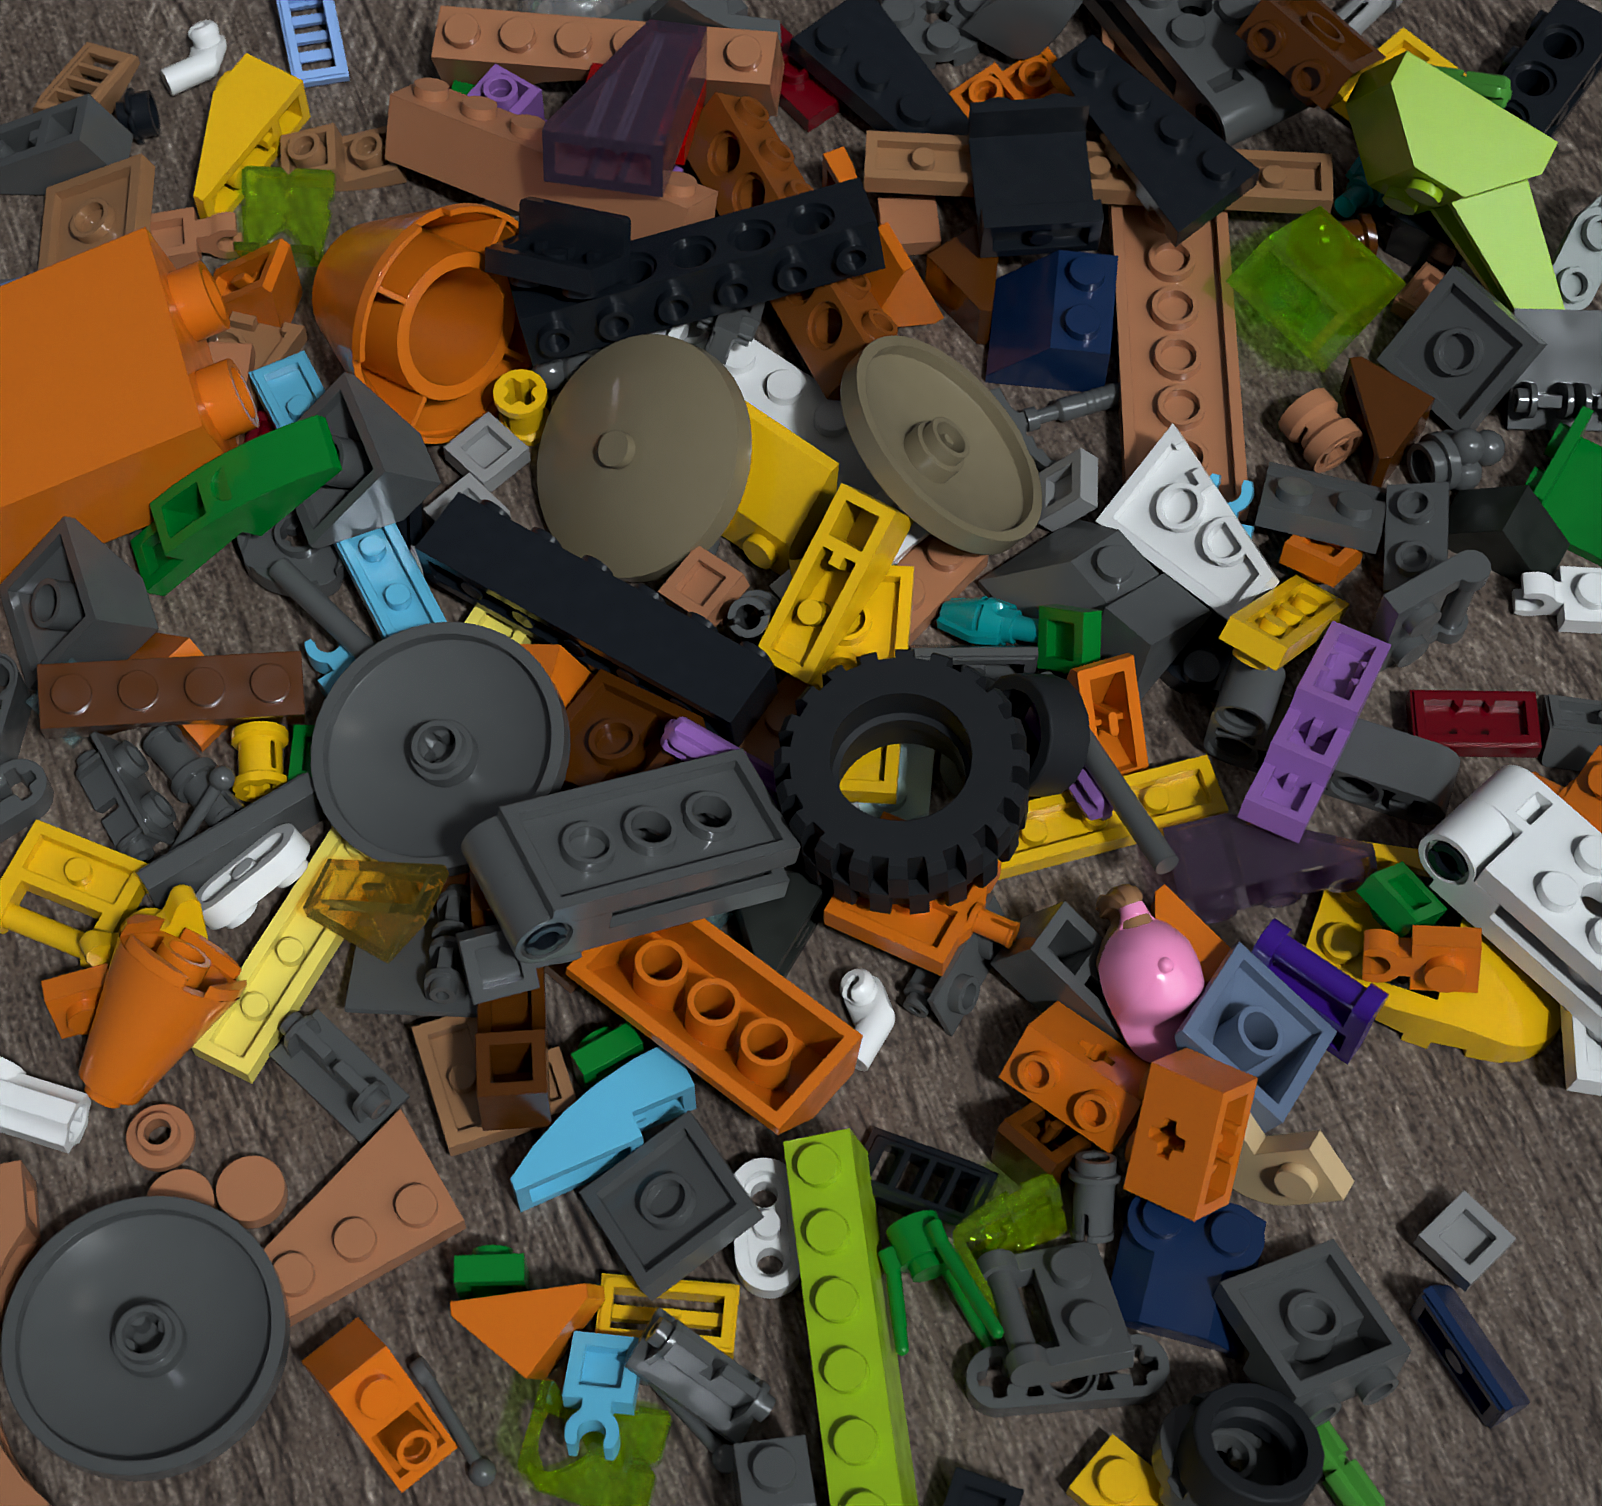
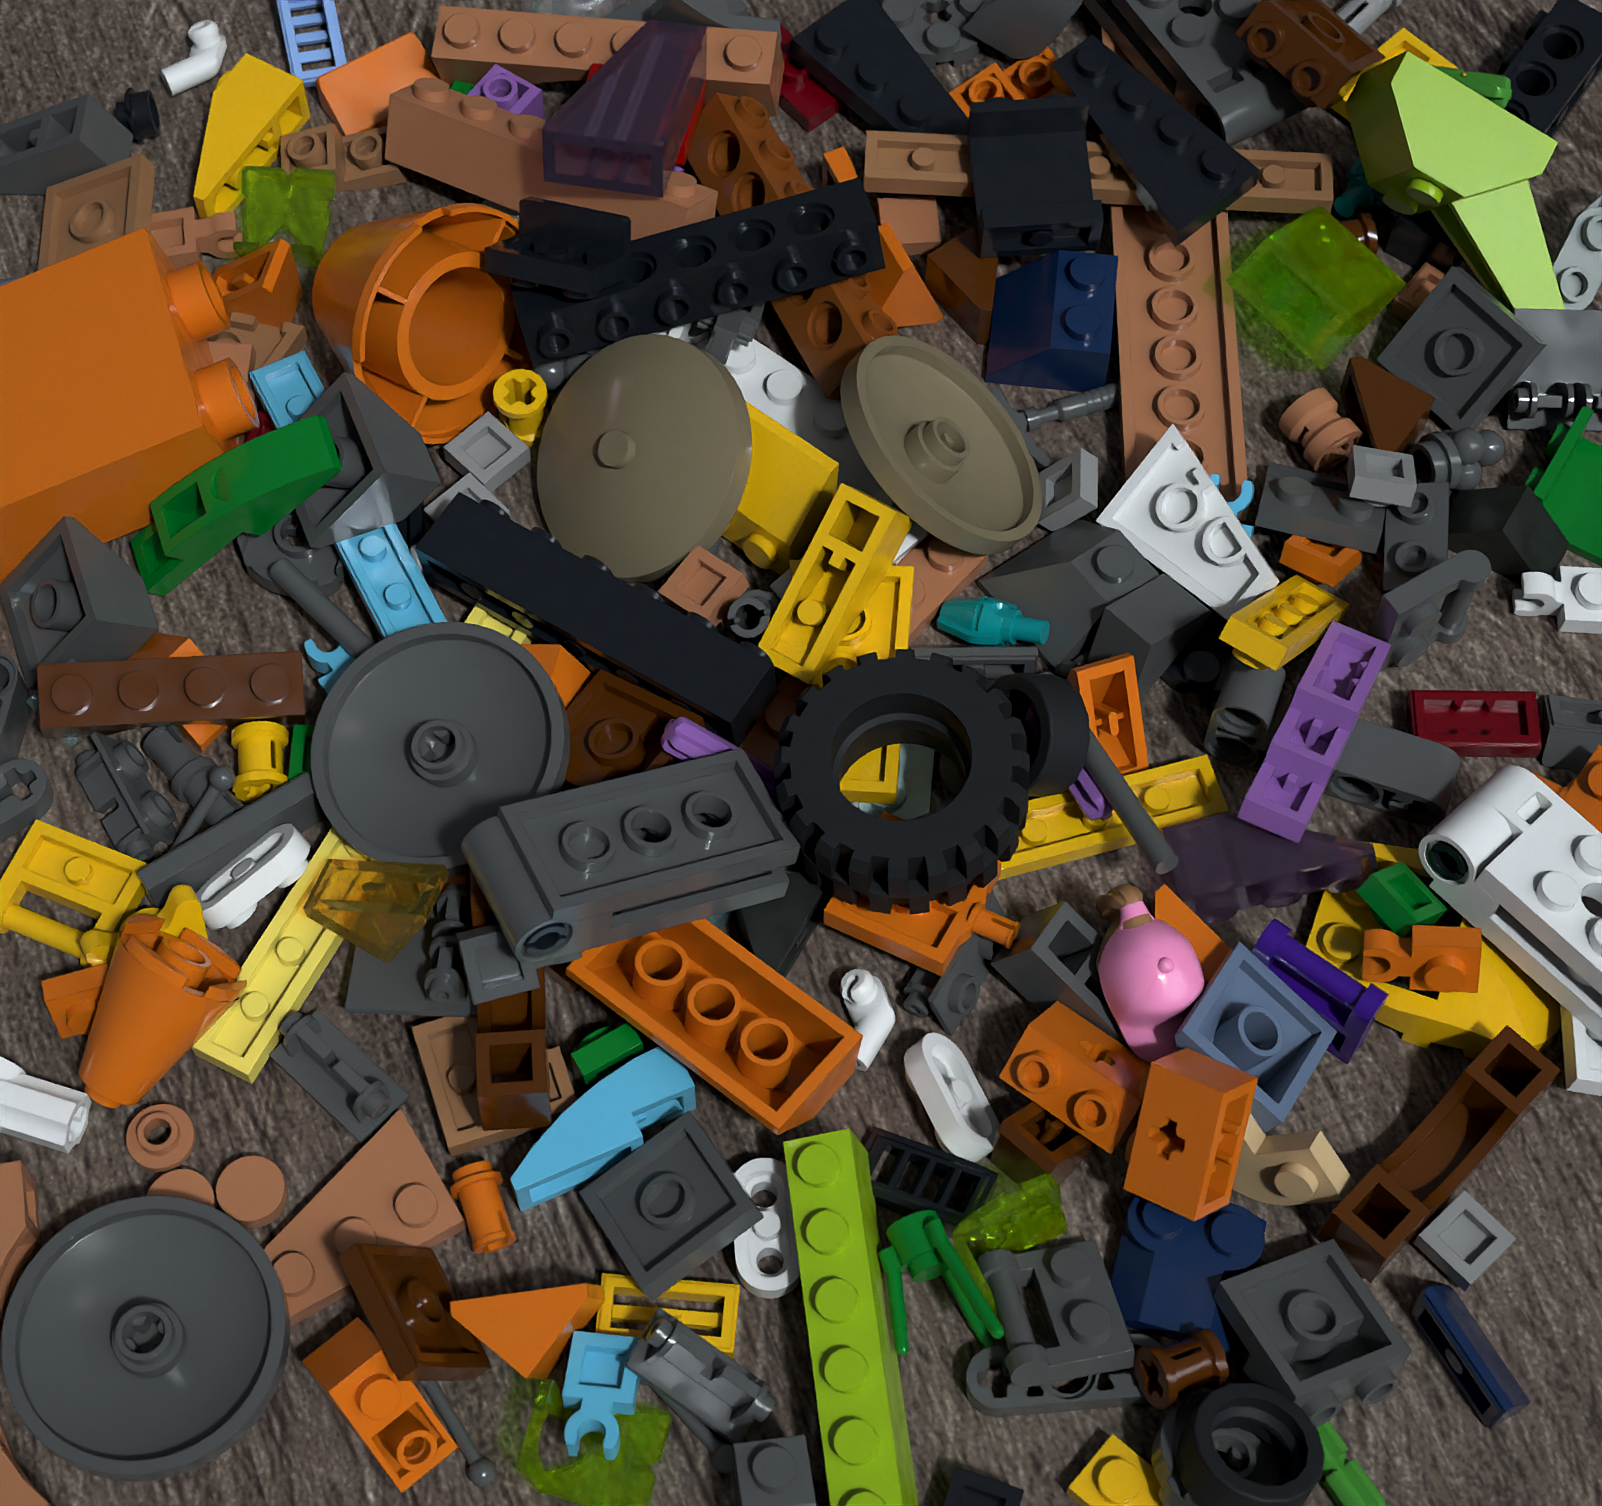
(73, 78): medium nougat slope -> none
(360, 90): none -> orange slope
(410, 1313): none -> reddish brown plate
(483, 1206): none -> orange pin
(490, 1272): green plate -> none
(951, 1097): none -> white plate
(1068, 637): green plate -> none
(1094, 1195): dark grey pin -> none
(1181, 1367): none -> reddish brown bush
(1381, 476): none -> light grey plate
(1440, 1153): none -> reddish brown arch

